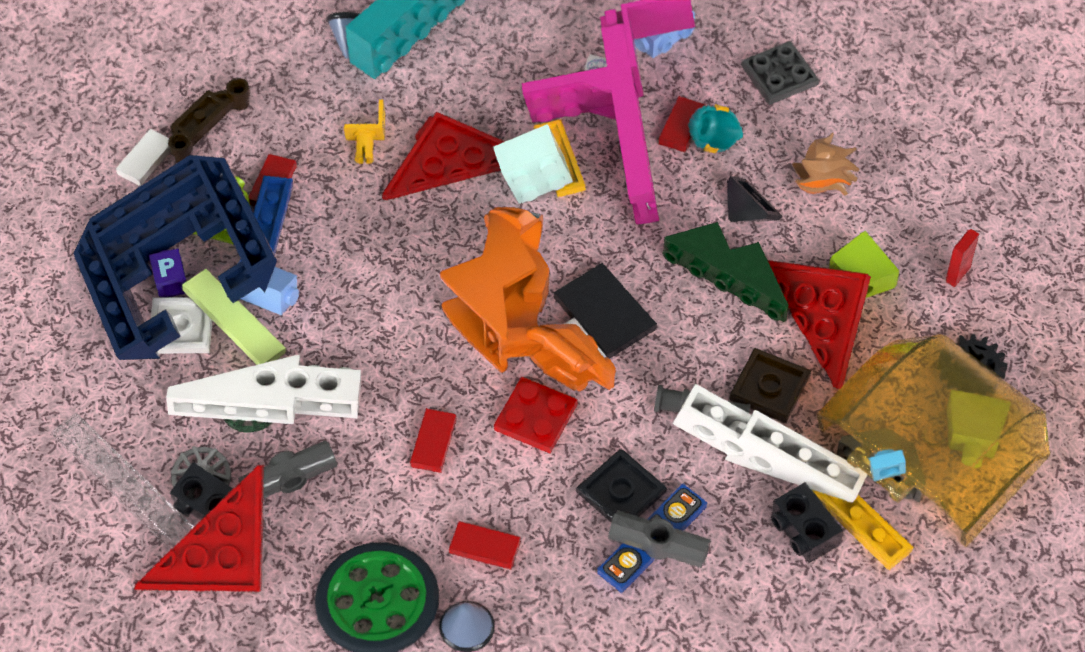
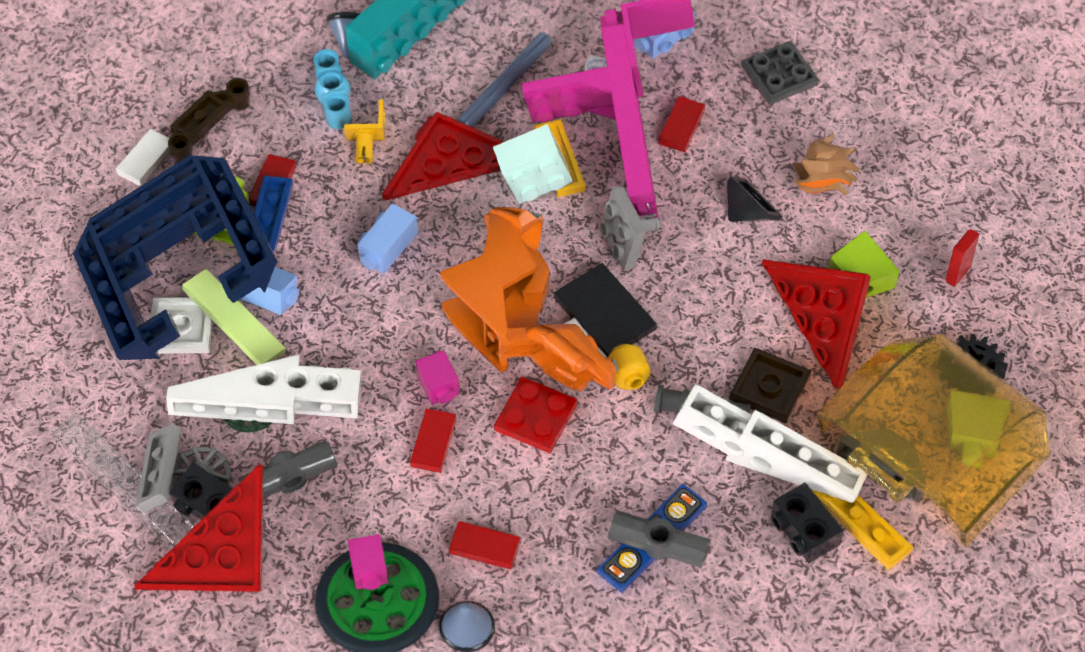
(158, 468): none -> light grey plate
(168, 272): dark purple brick -> none
(332, 89): none -> medium azure piece
(368, 562): none -> dark pink brick
(387, 238): none -> light blue brick
(437, 377): none -> dark pink brick
(506, 79): none -> sand blue axle
(621, 486): black tile -> none
(625, 228): none -> light grey plate
(630, 366): none -> yellow head
(714, 128): teal hair -> none
(737, 271): dark green slope -> none
(887, 464): medium azure plate -> none

